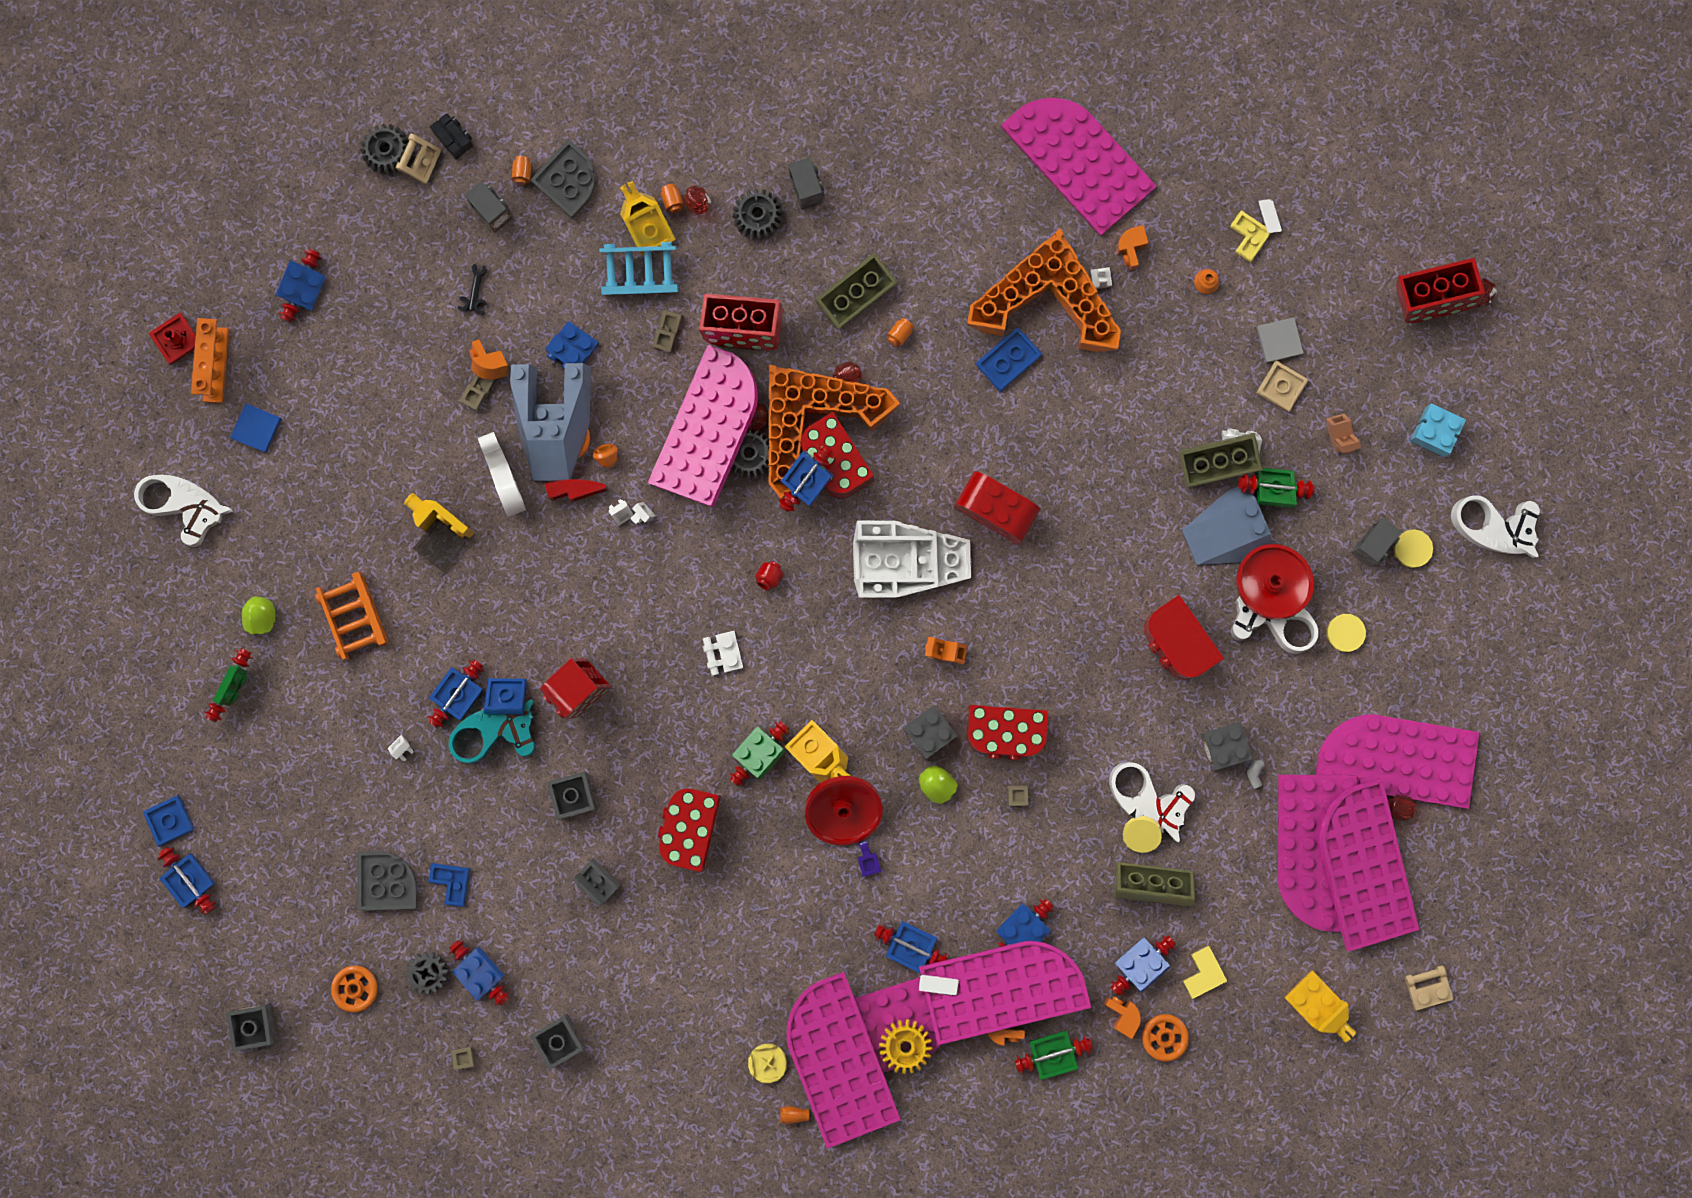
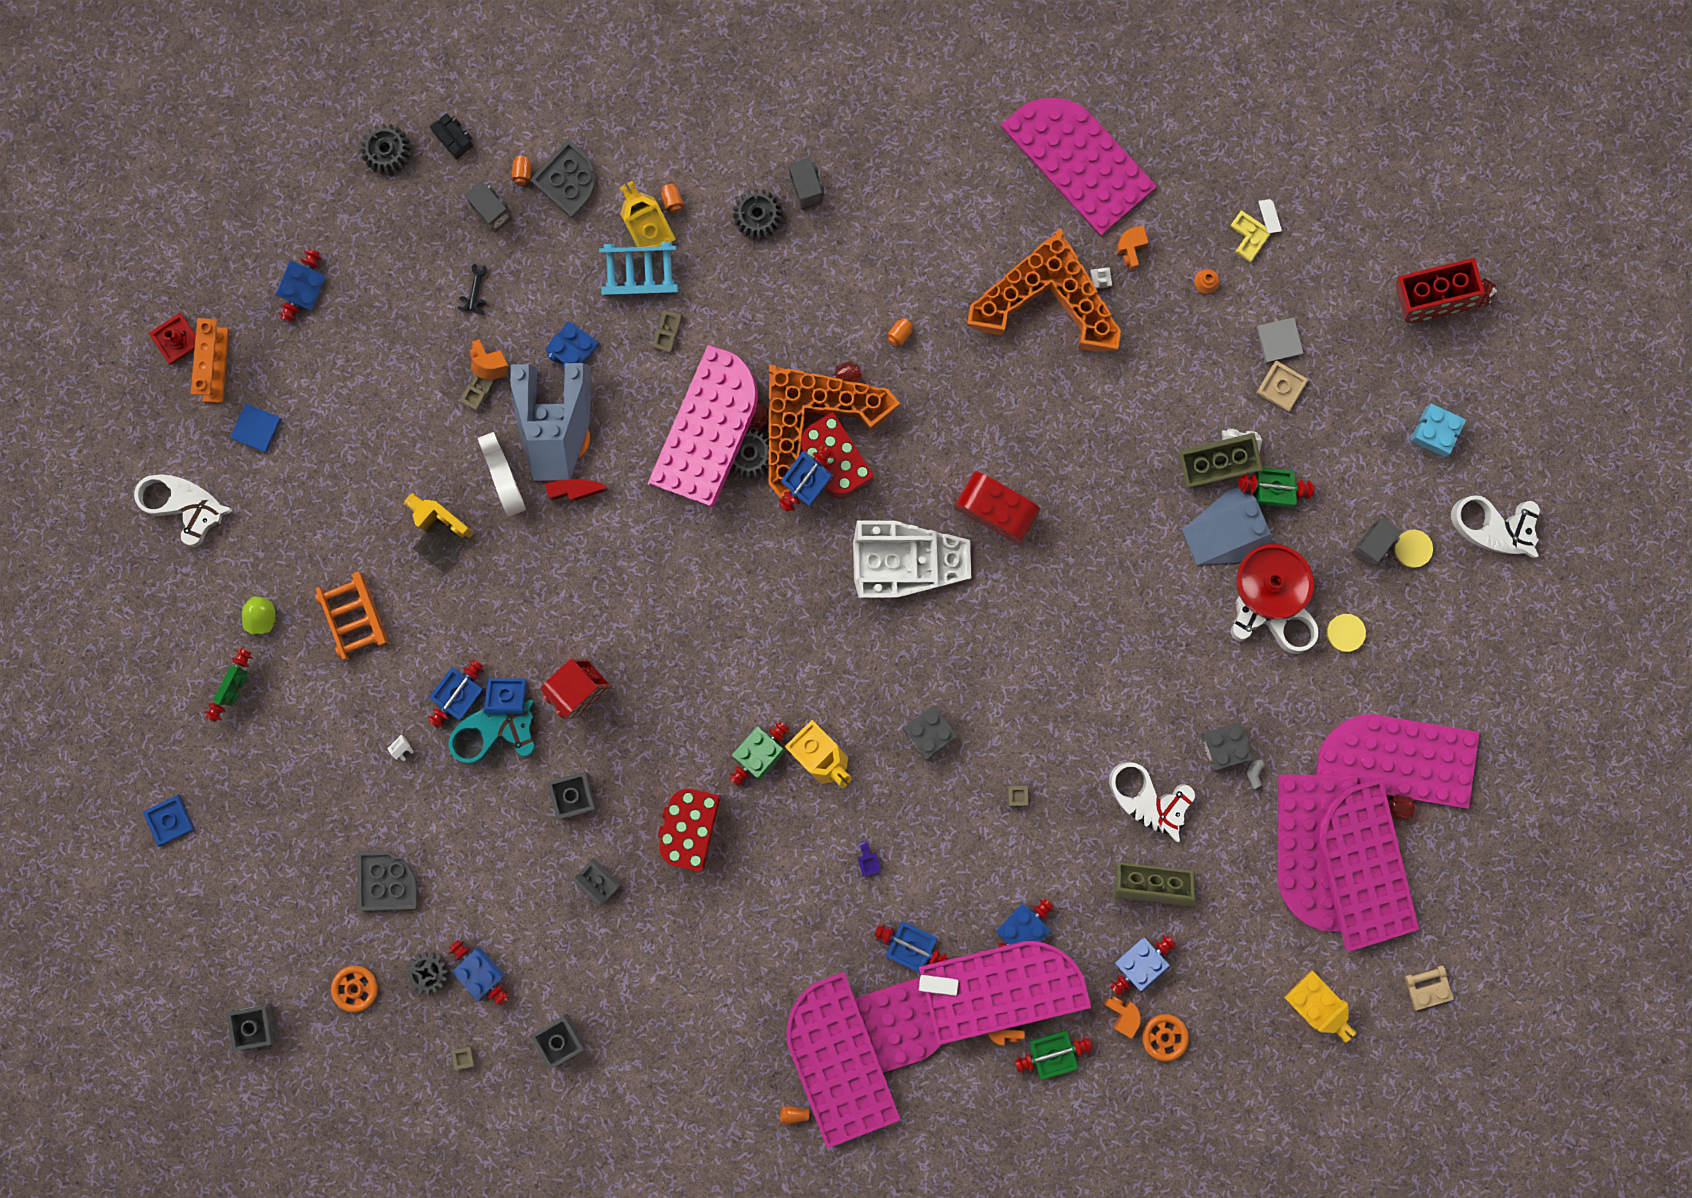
(187, 880): blue plate -> none
(424, 160): tan plate -> none
(456, 880): blue tile -> none
(606, 455): orange cone -> none
(621, 512): white tile -> none
(642, 513): white tile -> none
(697, 200): clear red head -> none
(728, 651): white plate -> none
(741, 322): red brick -> none
(767, 1063): light yellow tile -> none
(769, 575): red head -> none
(843, 810): red dish -> none
(855, 291): olive brick -> none
(911, 1057): yellow gear -> none
(937, 784): lime hair -> none
(945, 650): orange brick -> none
(1006, 731): red brick -> none
(1008, 359): blue tile -> none
(1142, 834): light yellow tile -> none
(1180, 640): red brick -> none
(1209, 975): light yellow tile -> none
(1342, 434): nougat brick -> none

